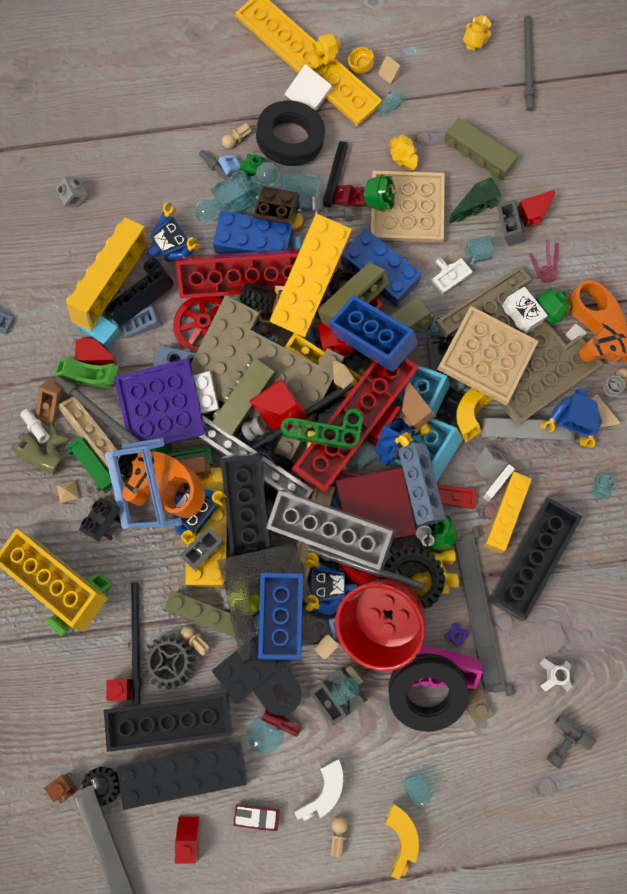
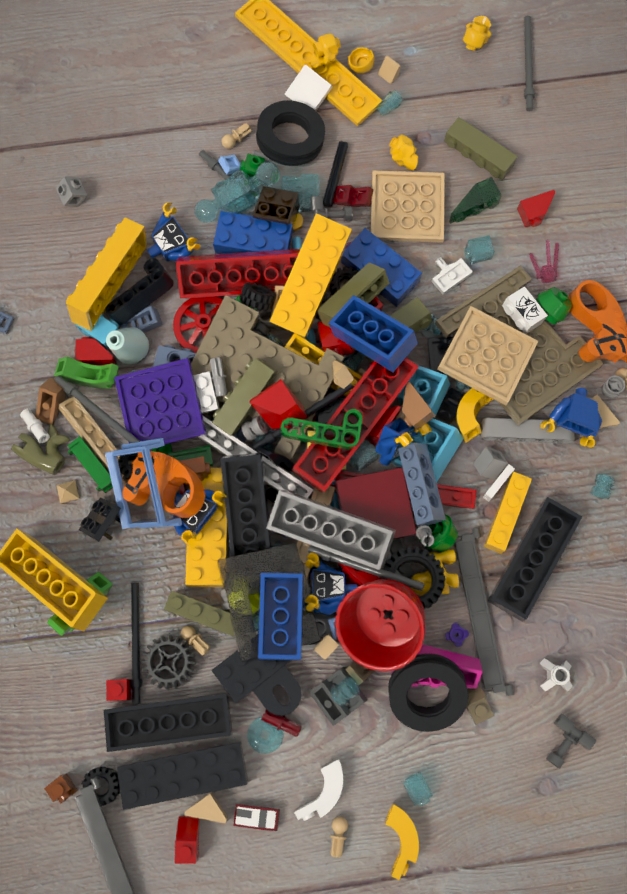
(128, 344): none -> light aqua cone
(202, 549): dark grey brick -> none
(208, 809): none -> tan slope
(218, 376): none -> light grey axle
(379, 193): green cone -> none
(511, 222): dark grey brick -> none
(575, 331): white sticker -> none

